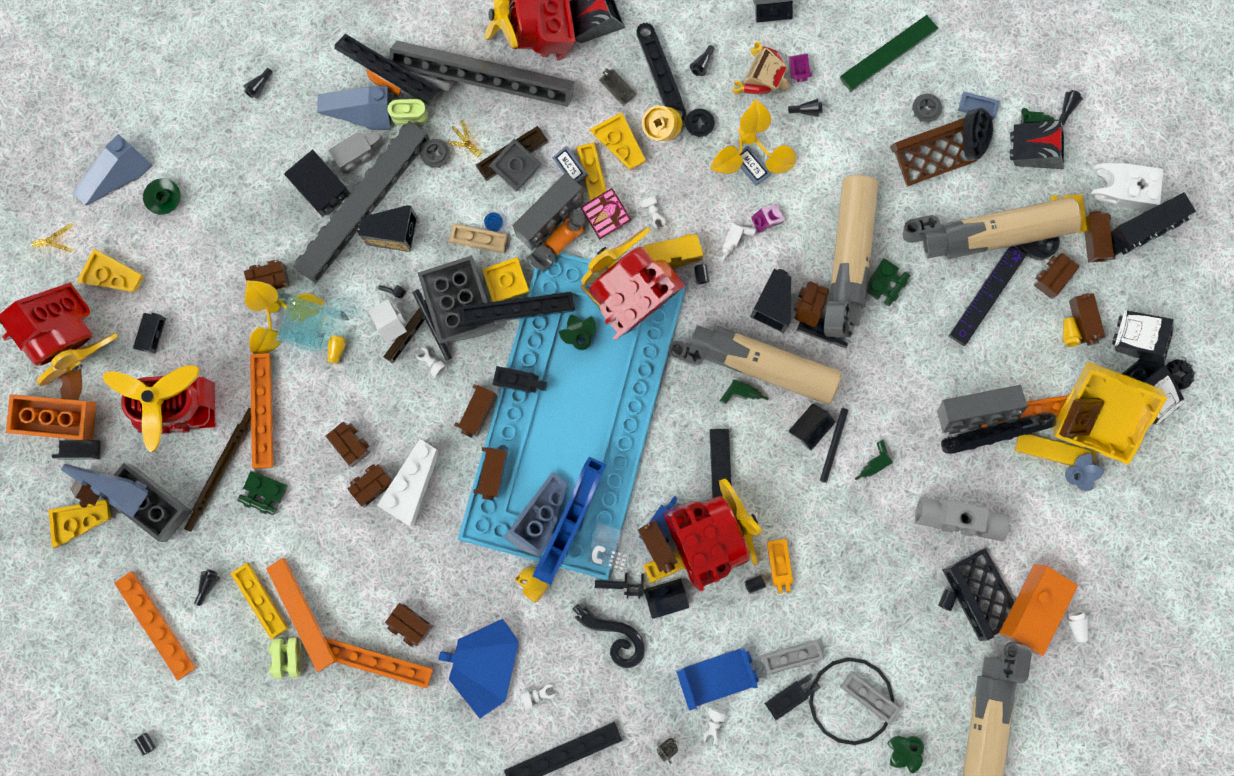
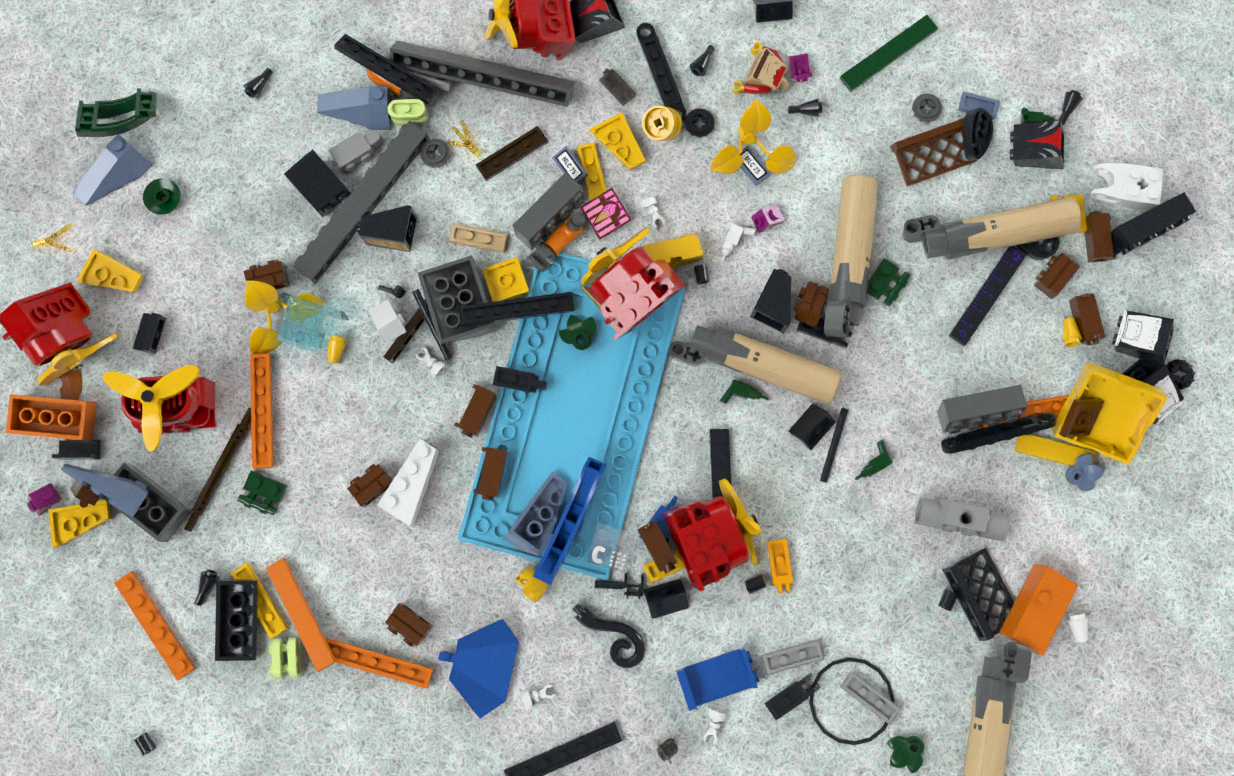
(43, 499): none -> magenta bracket
(88, 114): none -> dark green wedge
(236, 620): none -> black slope
(348, 444): reddish brown brick -> none
(493, 222): clear blue tile -> none
(515, 164): dark grey tile -> none

